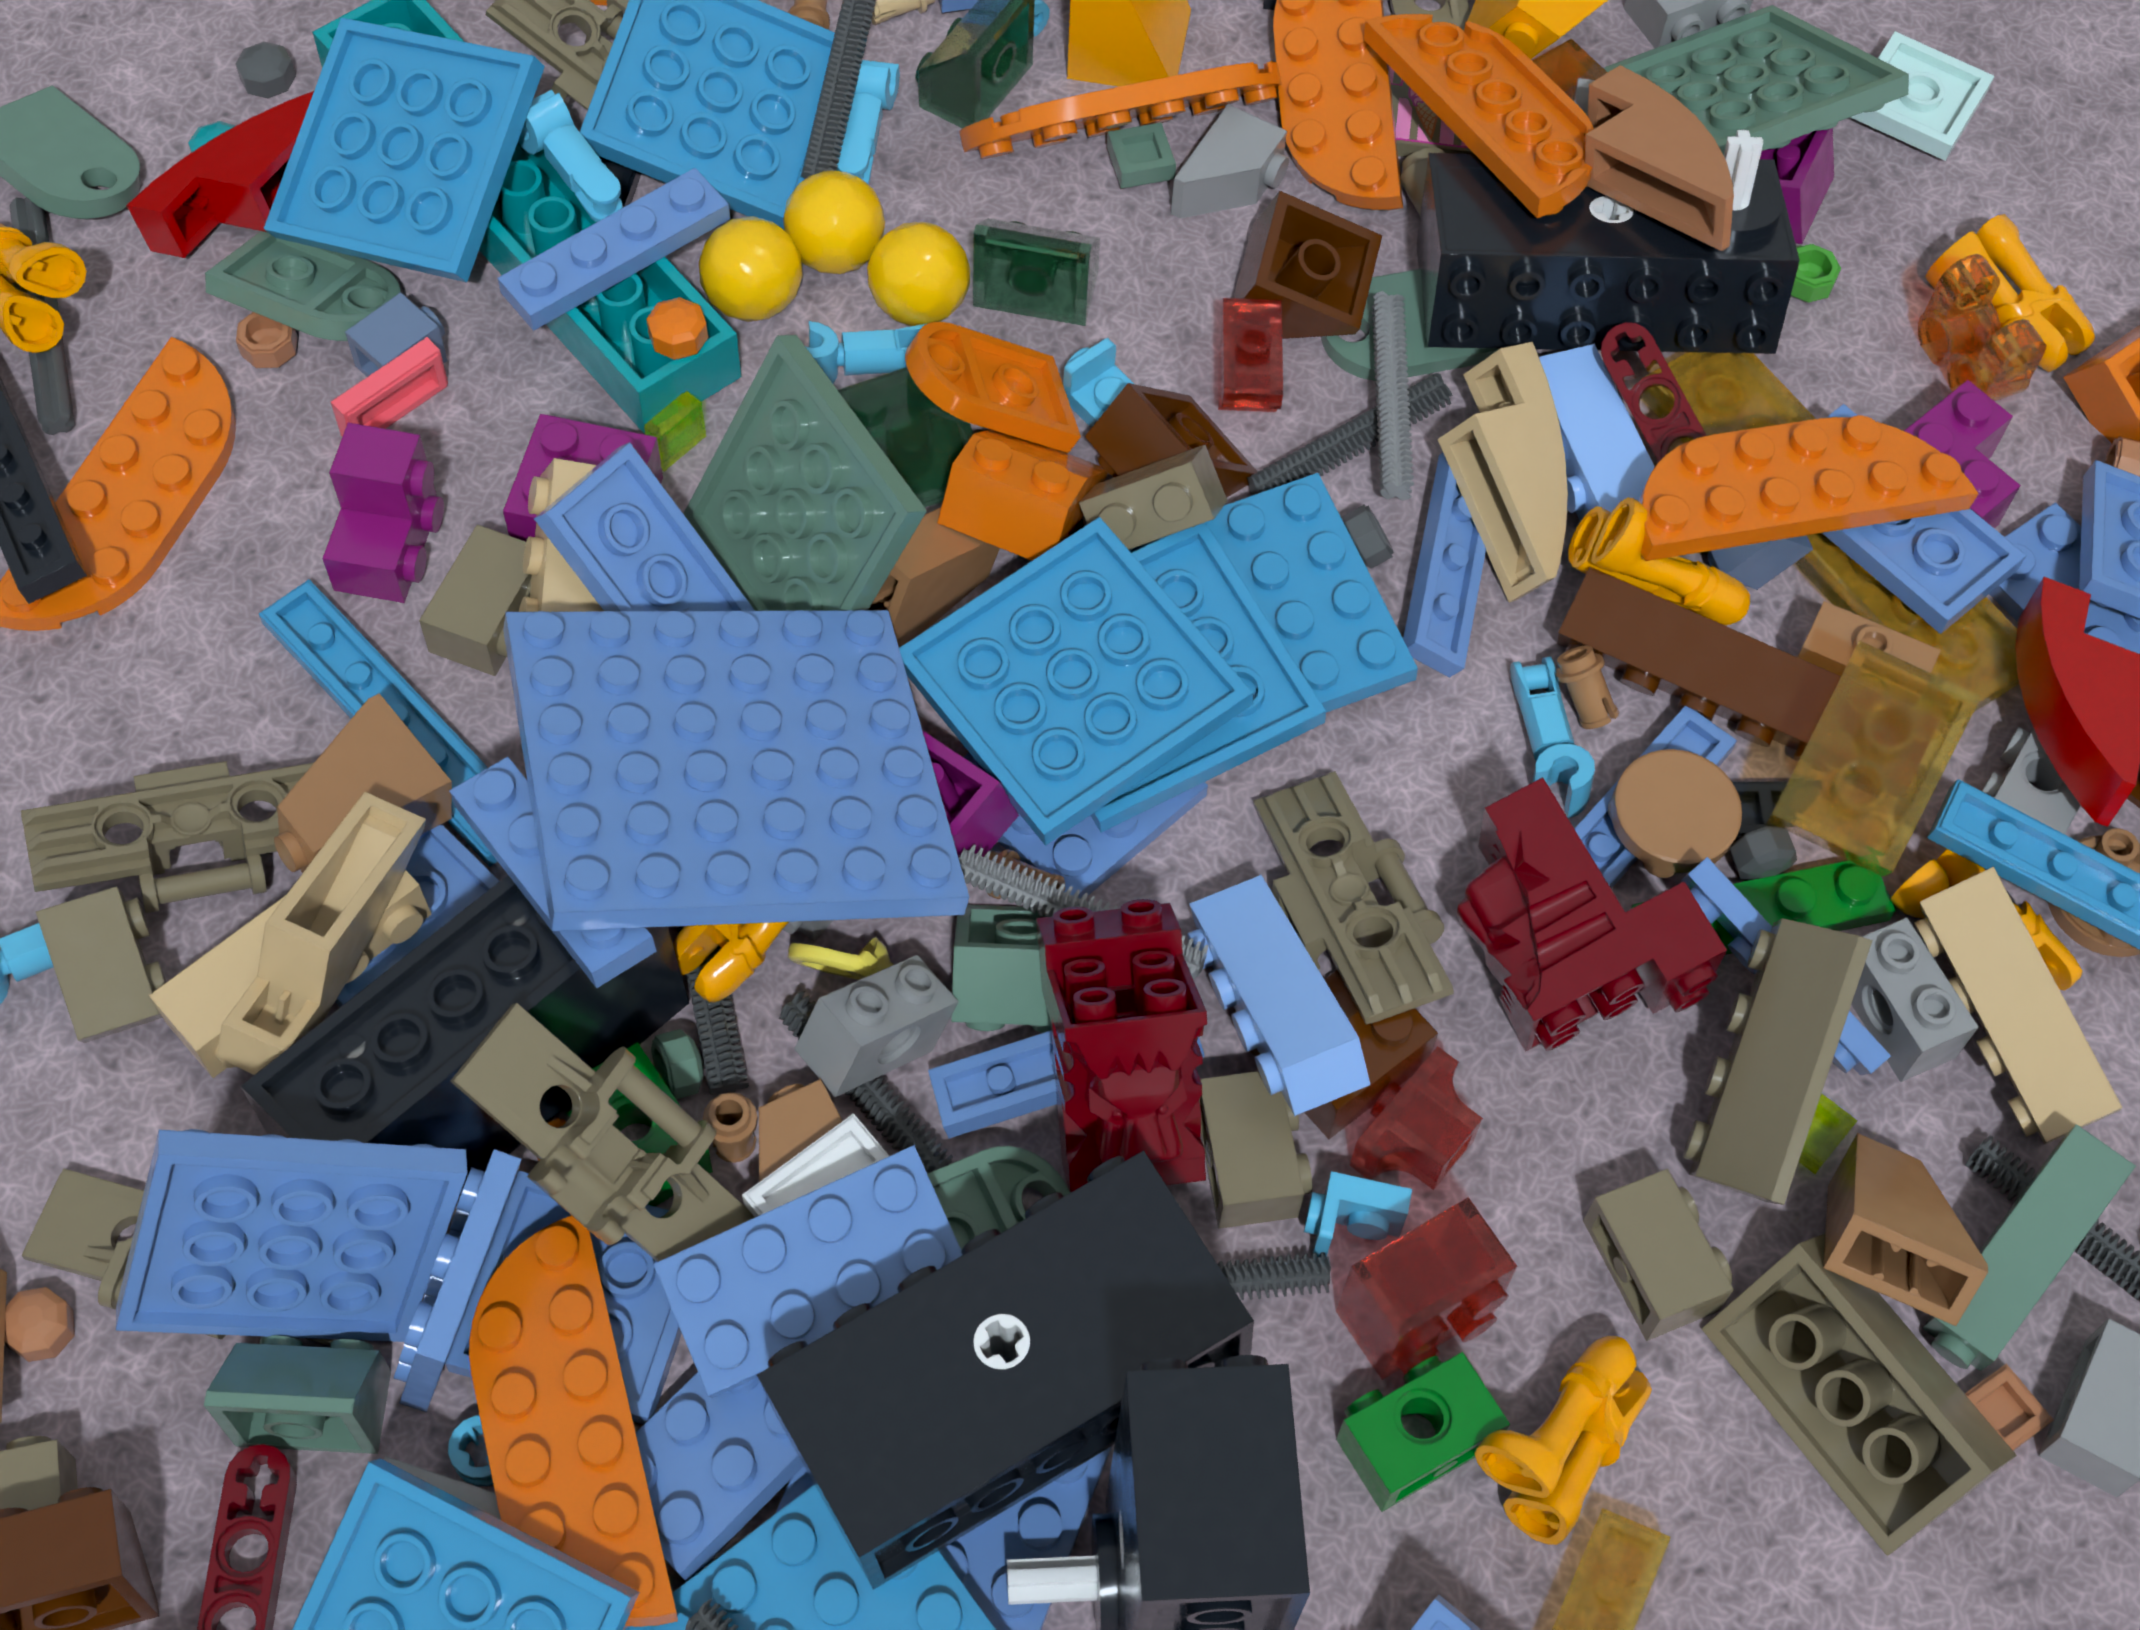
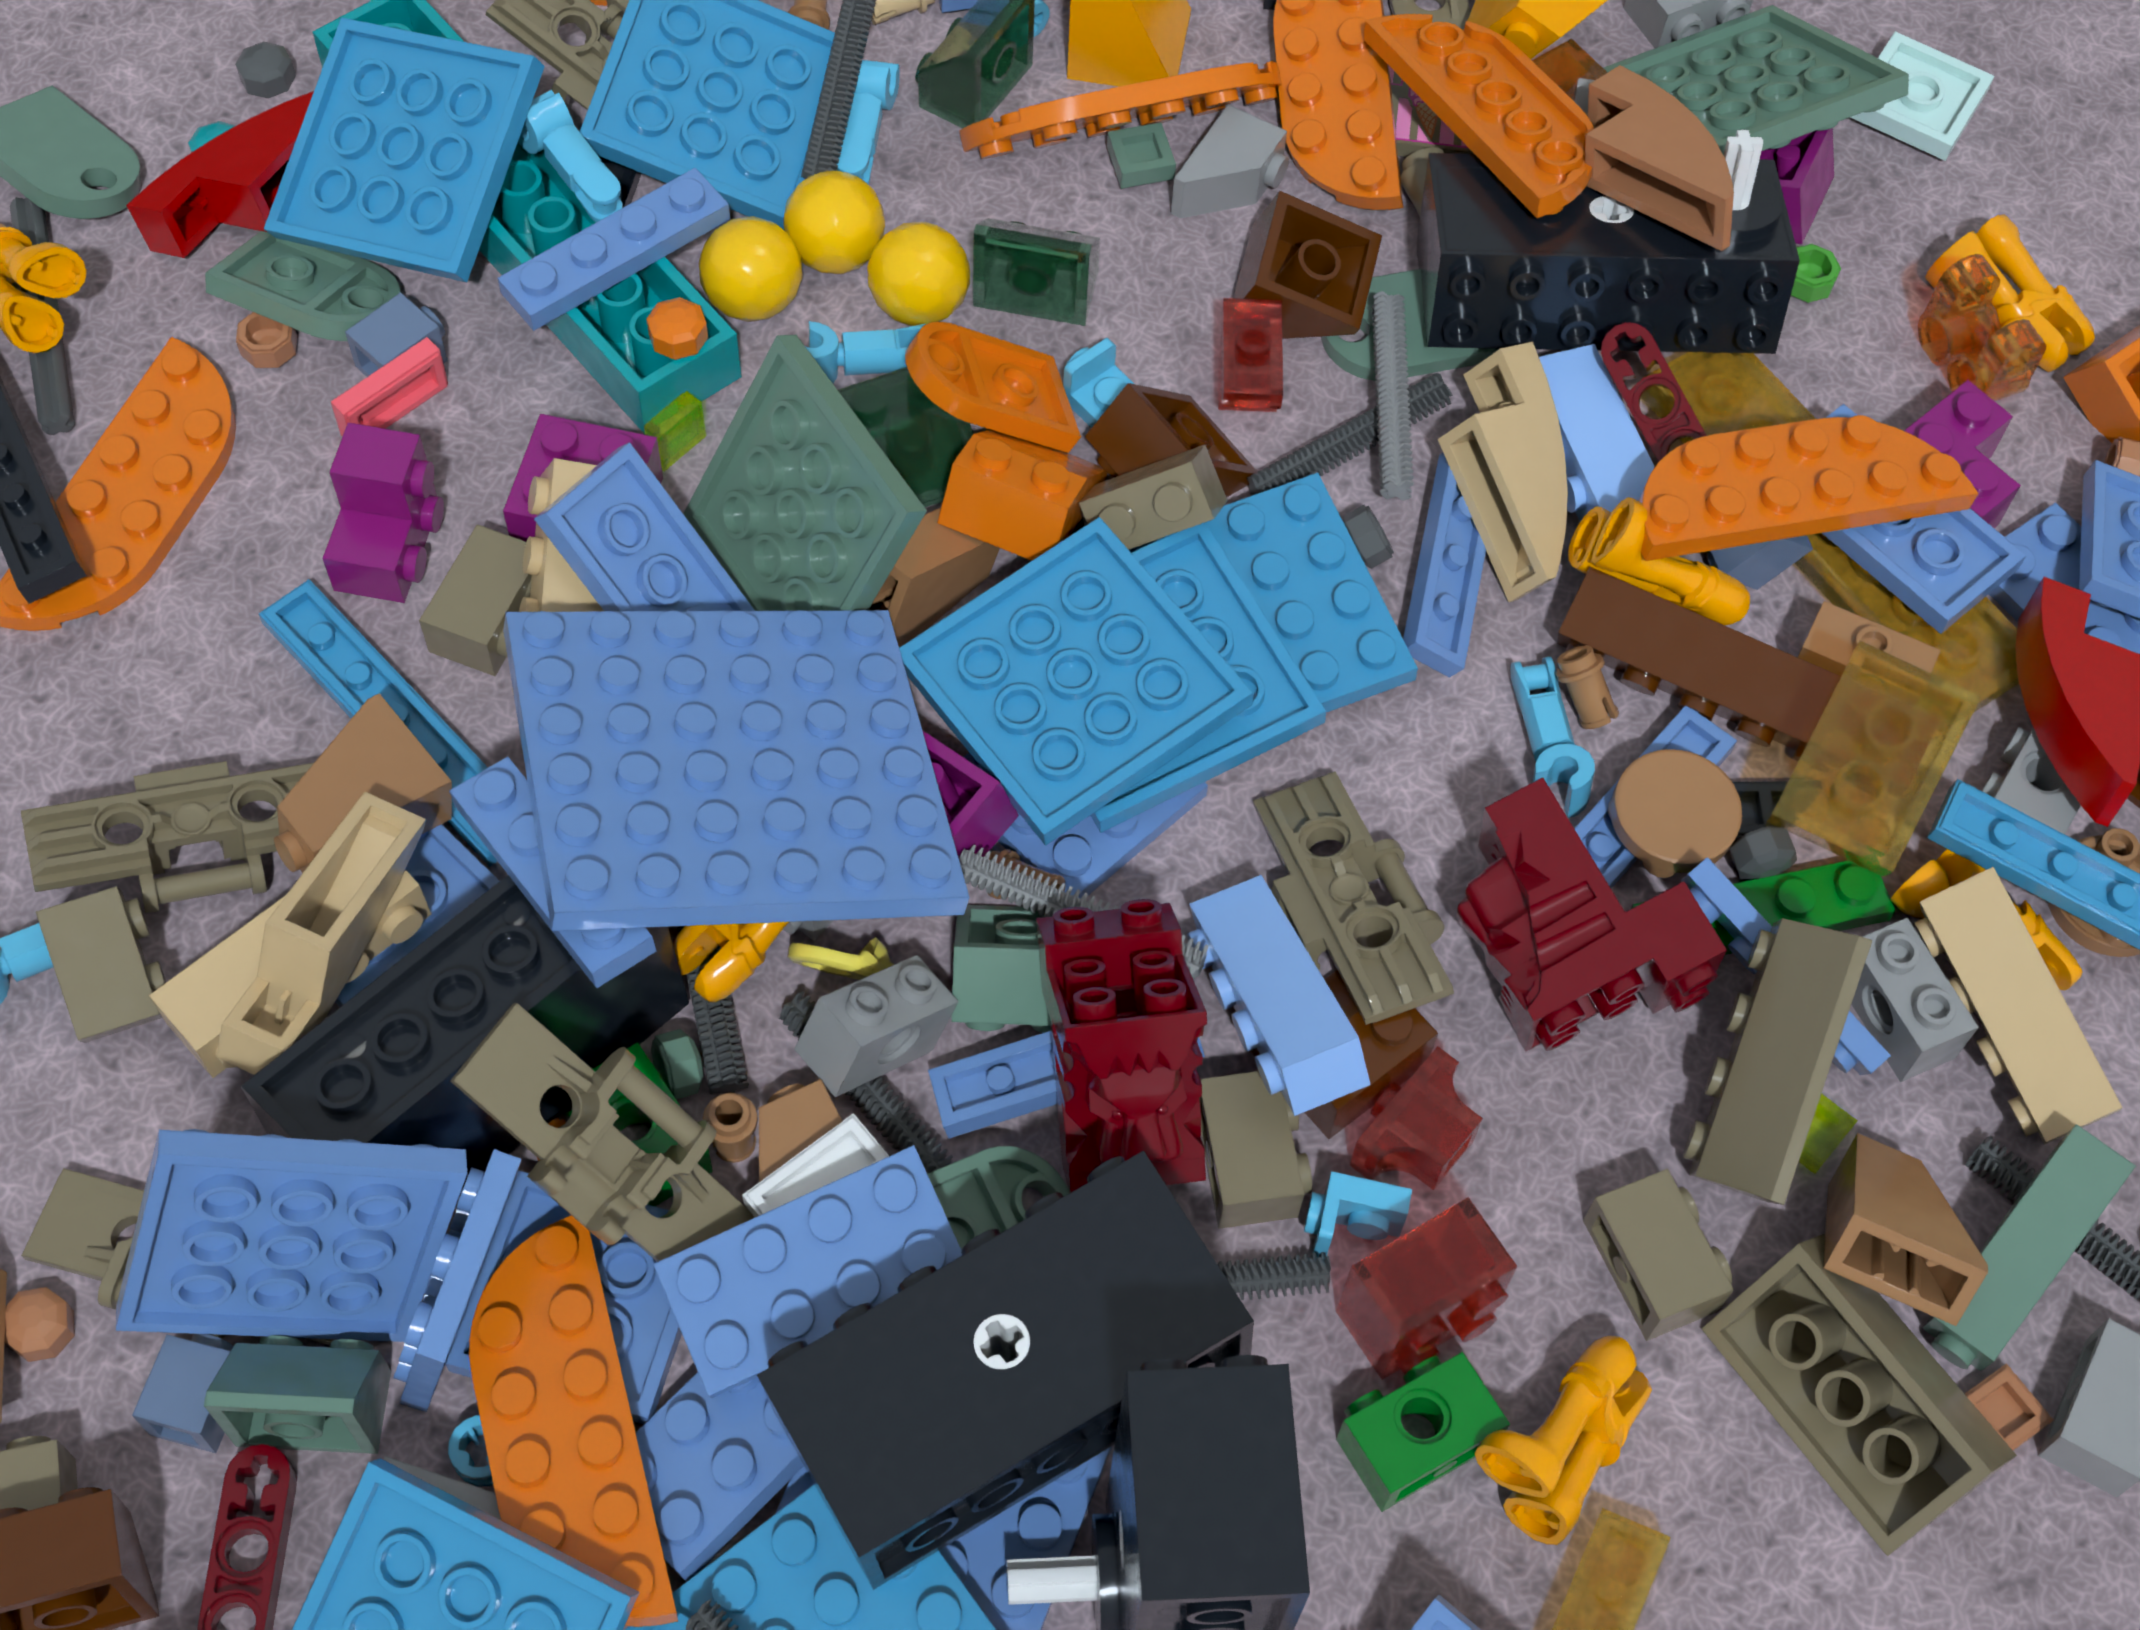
(176, 1391): none -> sand blue brick

